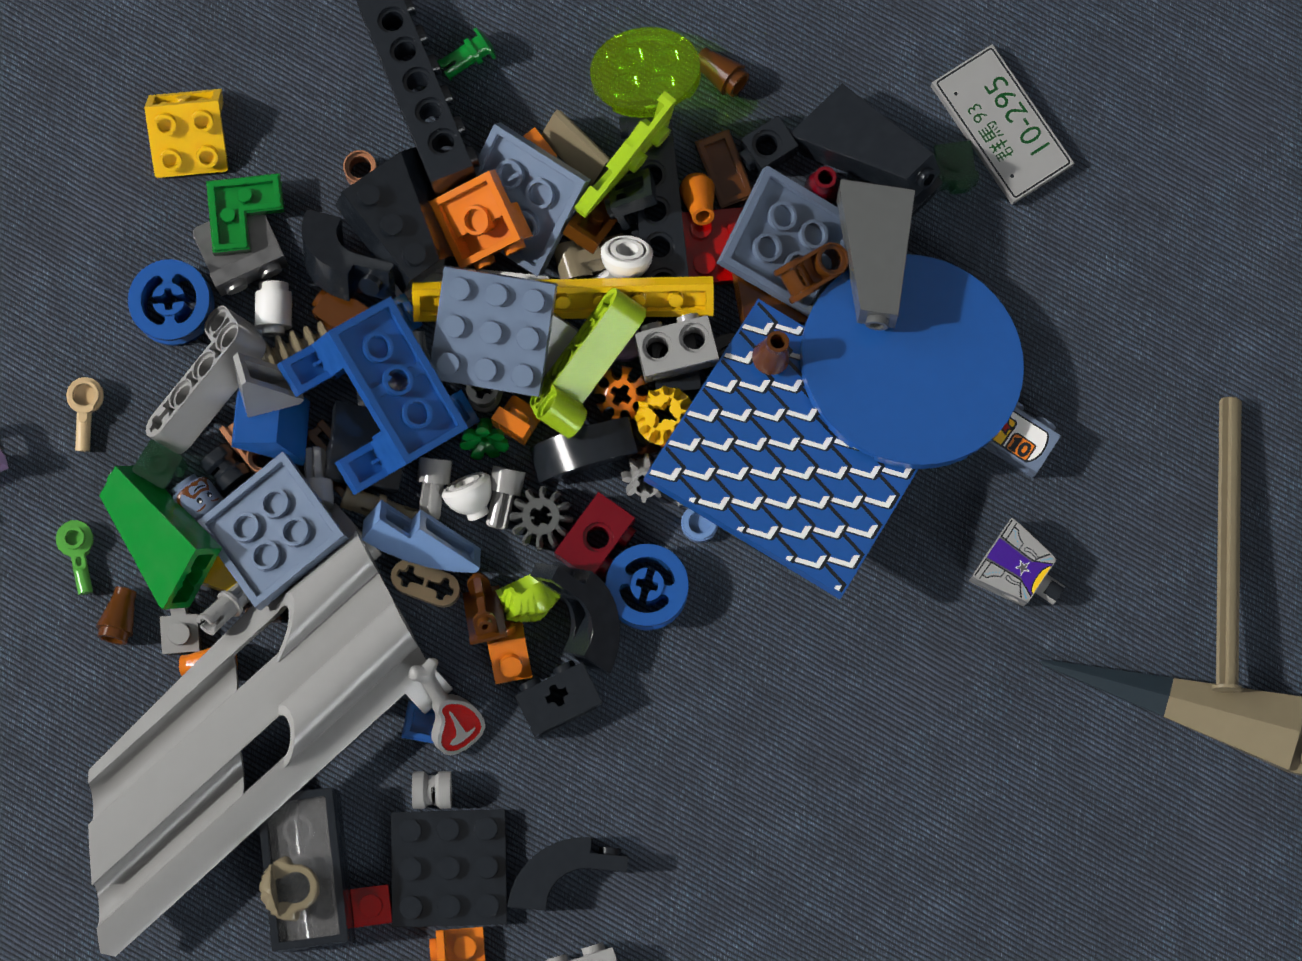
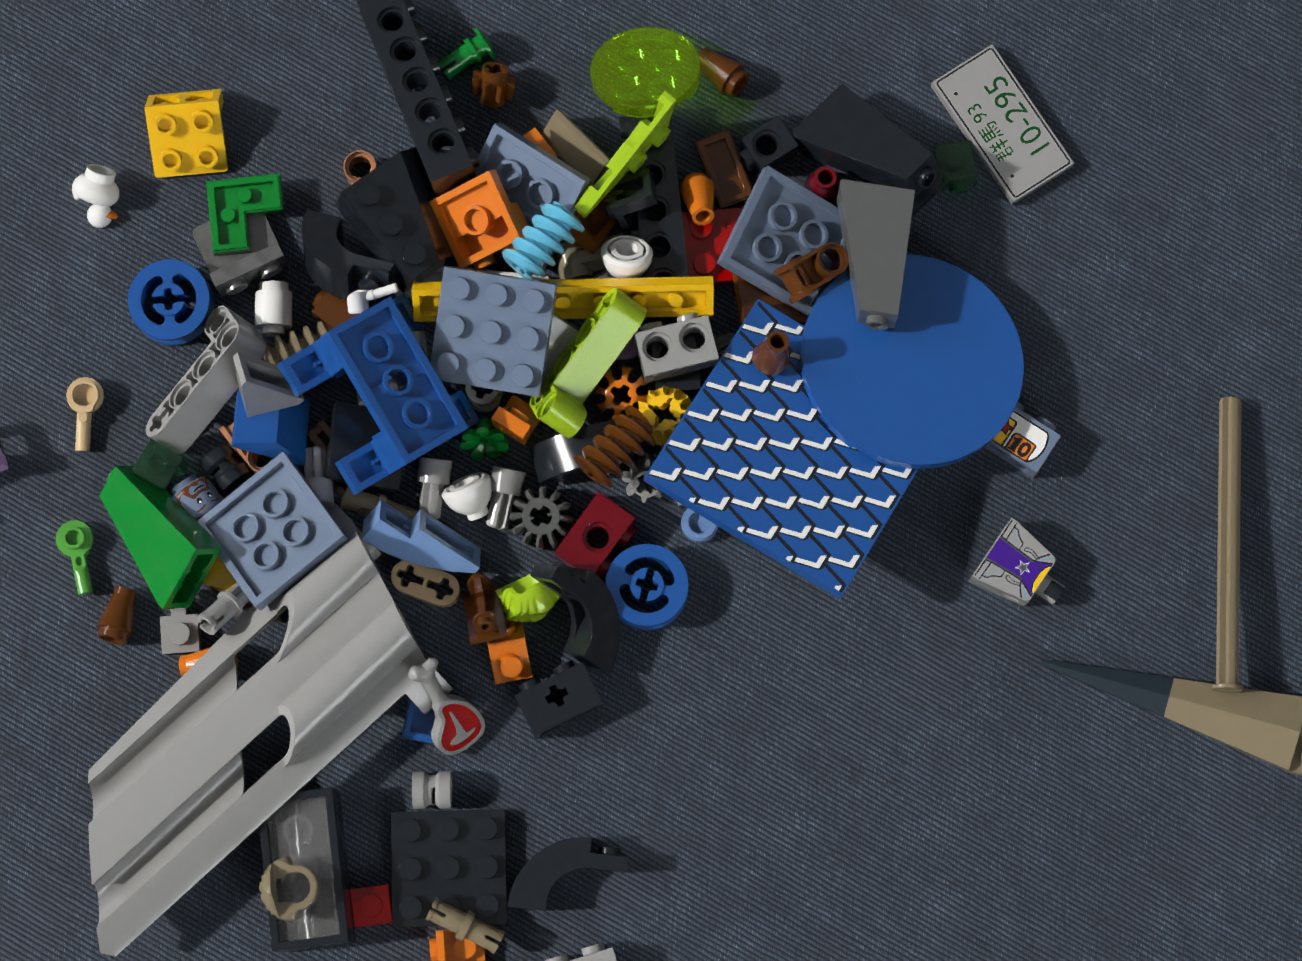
(99, 189): none -> white animal
(358, 300): none -> white hand
(465, 925): none -> dark tan pin
(493, 84): none -> reddish brown gear
(542, 240): none -> medium azure piece
(616, 446): none -> reddish brown piece

